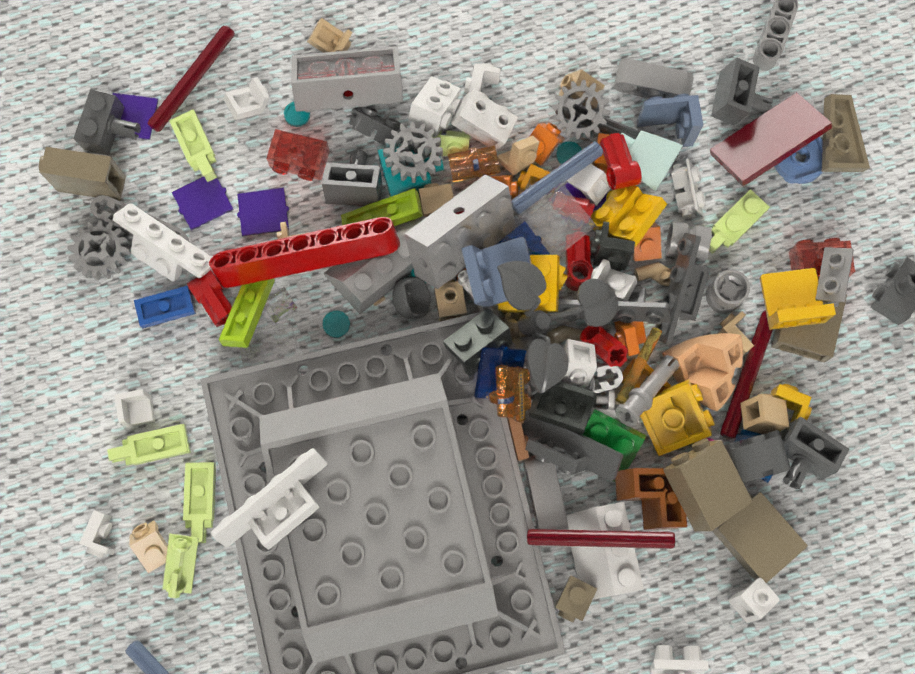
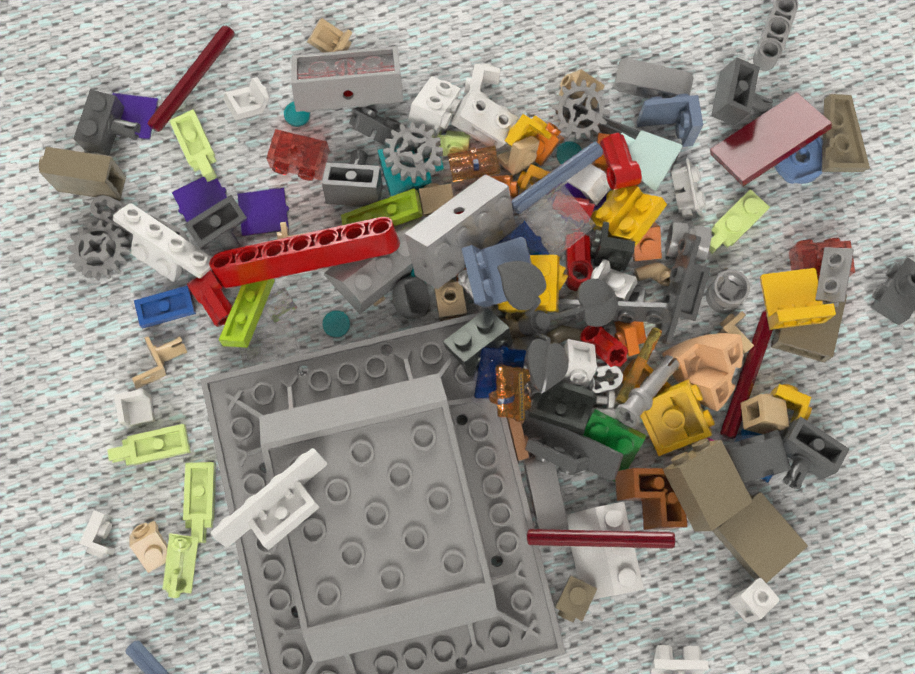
(160, 355): none -> tan bracket
(217, 224): none -> dark grey brick
(525, 128): none -> yellow bracket

